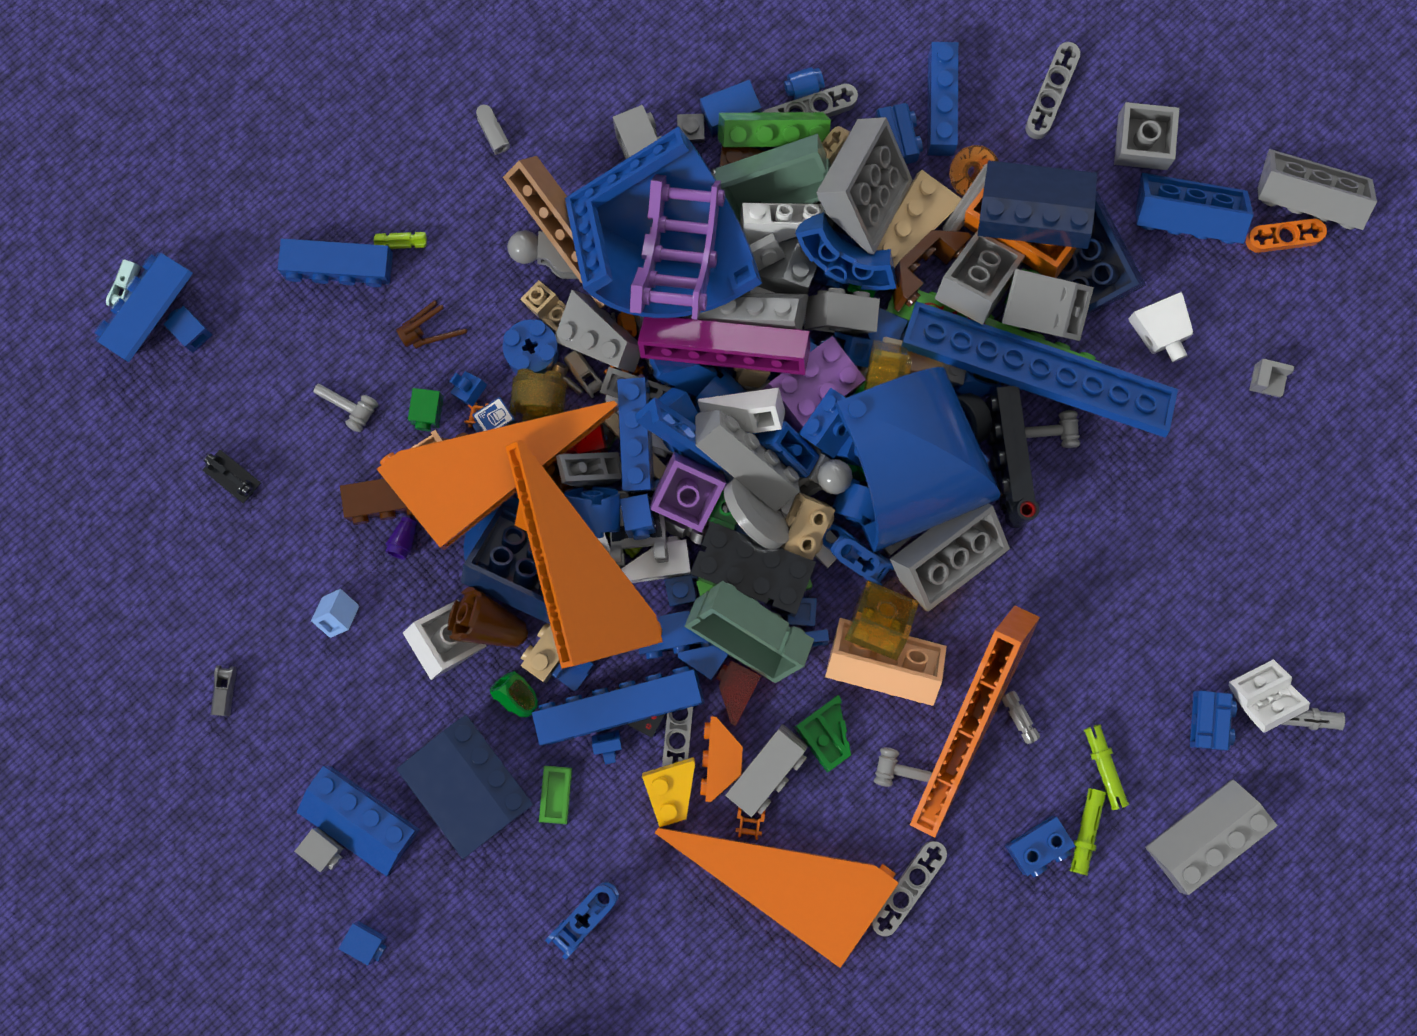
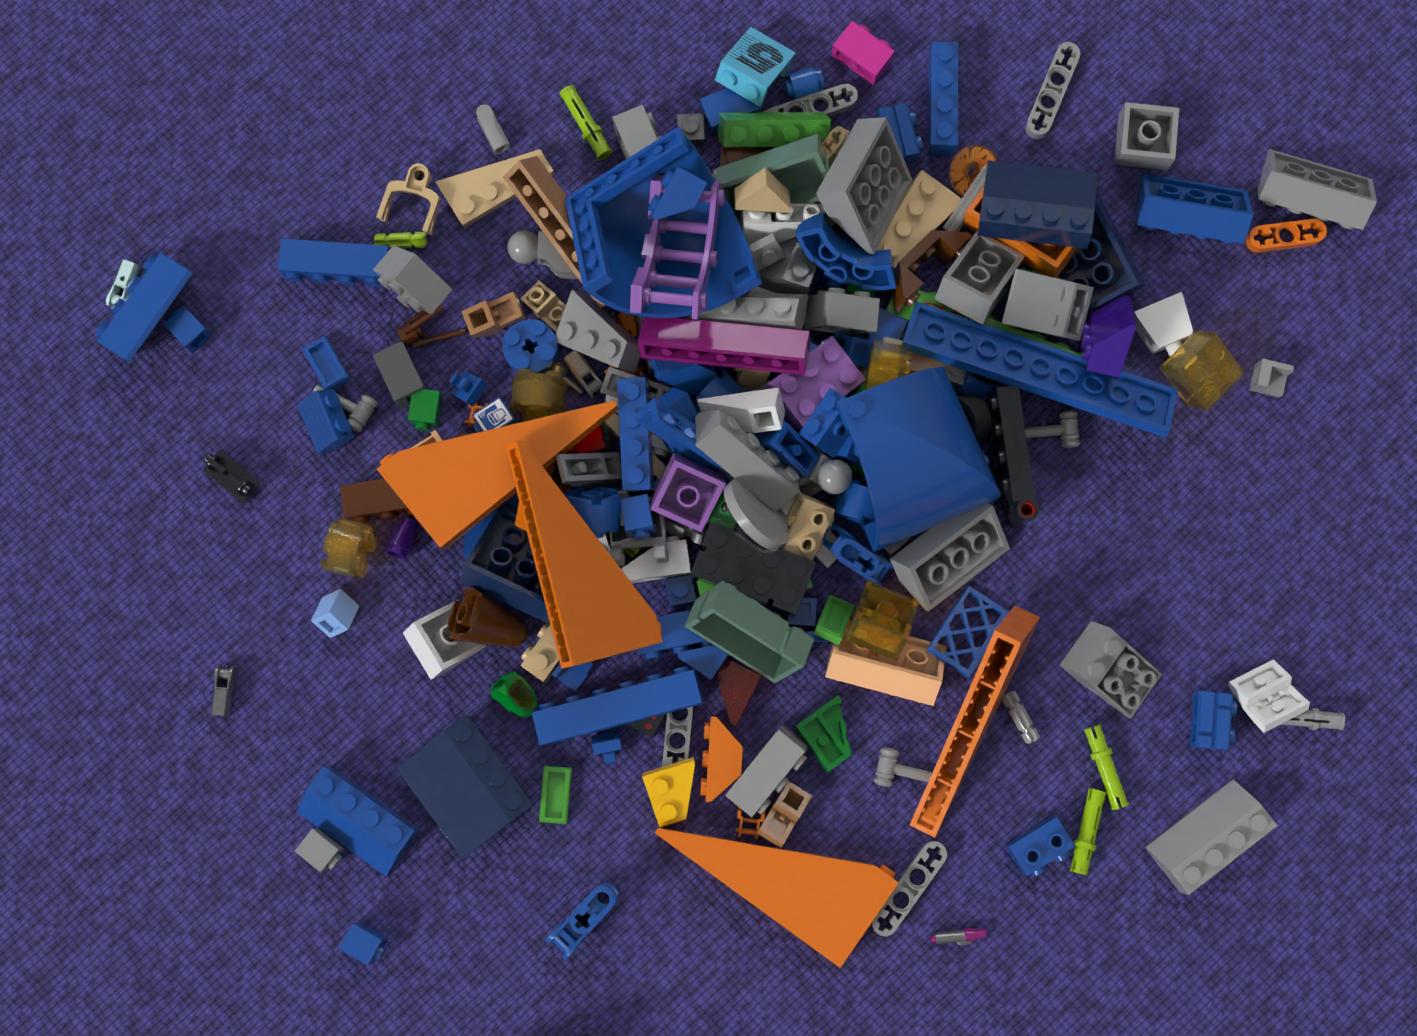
(325, 420): none -> blue brick
(326, 364): none -> blue tile
(348, 547): none -> clear yellow brick
(398, 373): none -> dark grey panel
(411, 280): none -> light grey brick
(413, 186): none -> tan piece
(482, 189): none -> tan wing
(491, 317): none -> medium nougat brick
(600, 147): none -> lime pin
(678, 195): none -> blue slope
(754, 65): none -> medium azure panel
(762, 193): none -> tan slope
(784, 814): none -> medium nougat brick
(834, 619): none -> bright green tile
(863, 52): none -> dark pink brick
(944, 631): none -> blue window
(961, 937): none -> piece
(1108, 337): none -> dark purple slope
(1111, 668): none -> light grey slope
(1202, 370): none -> clear yellow brick

